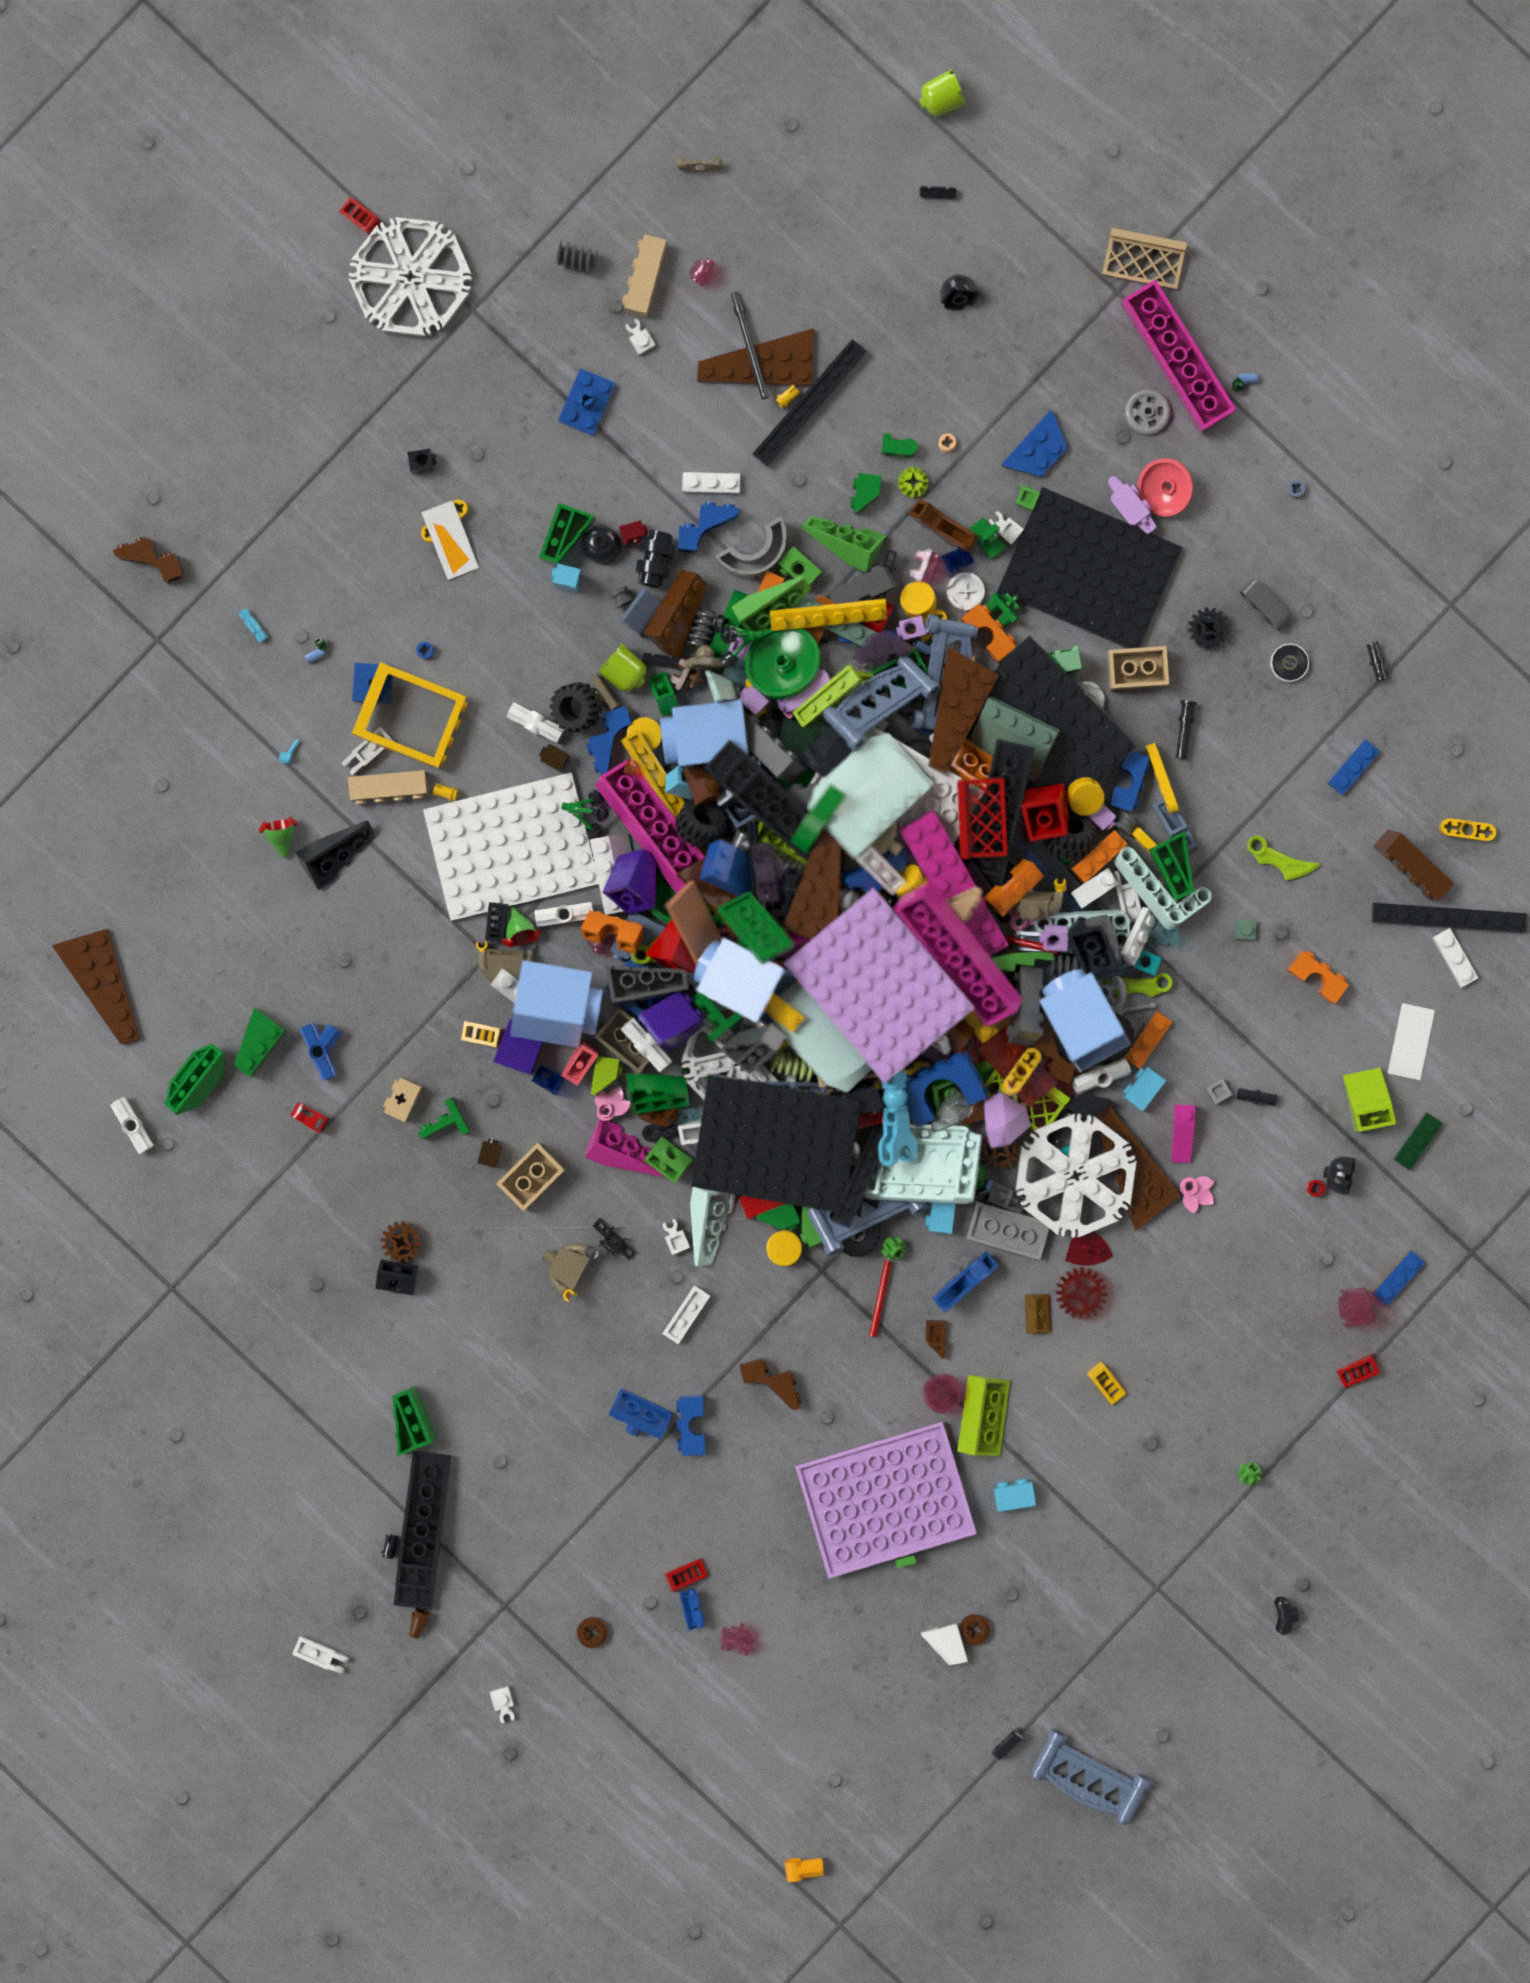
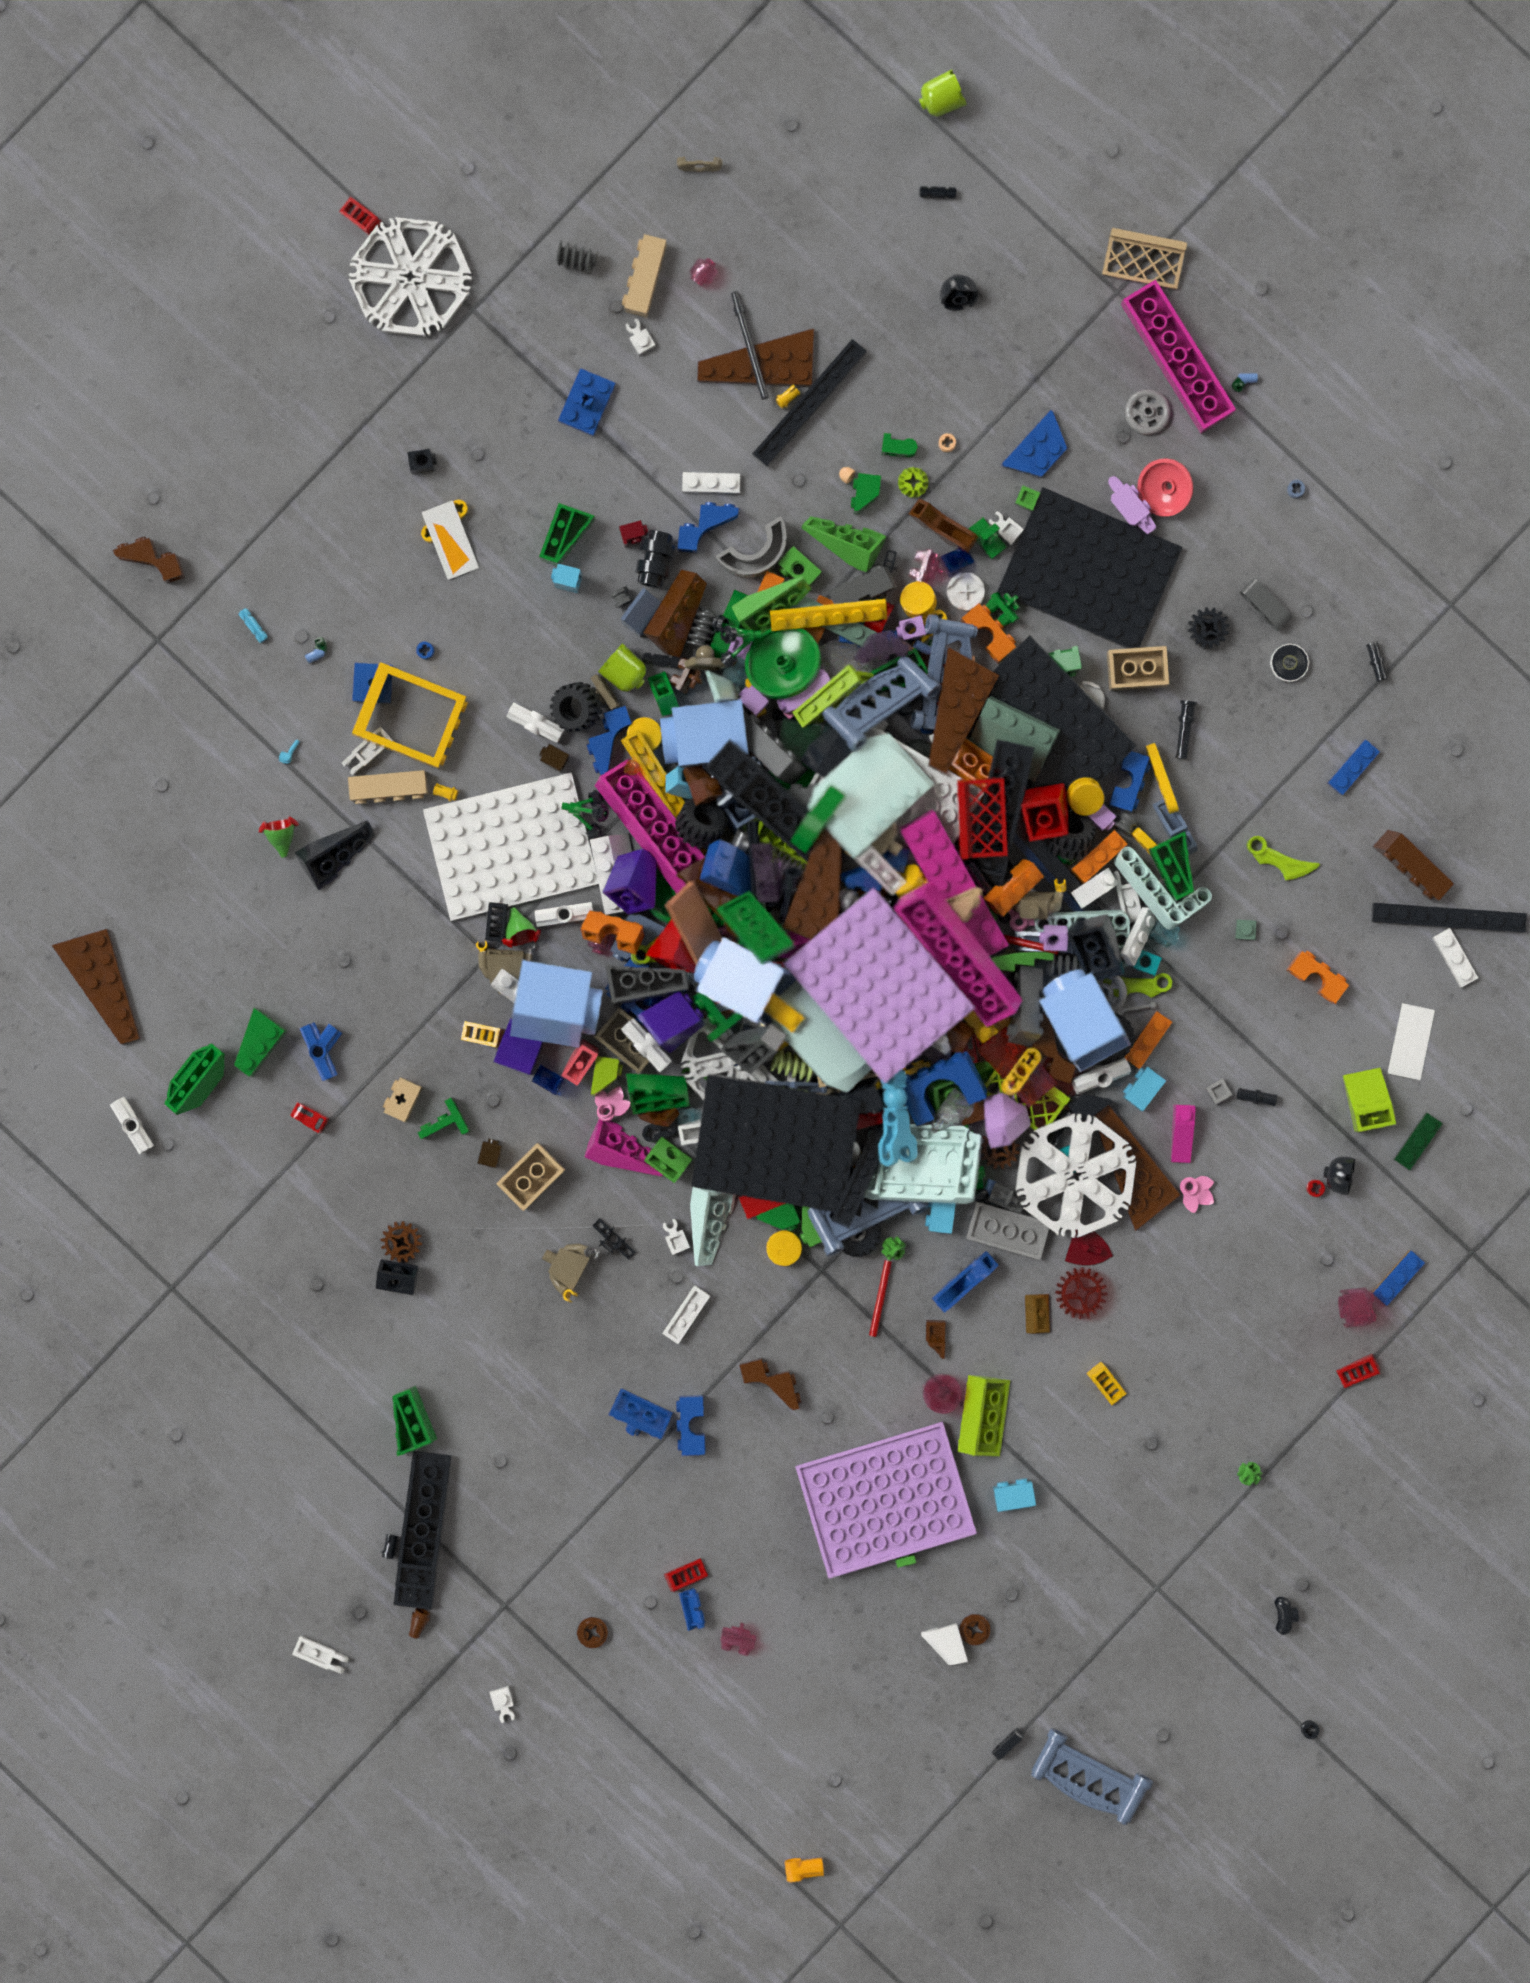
(601, 544): black cylinder -> none
(847, 474): none -> light nougat hinge
(1305, 1725): none -> black bush
(1454, 822): yellow beam -> none

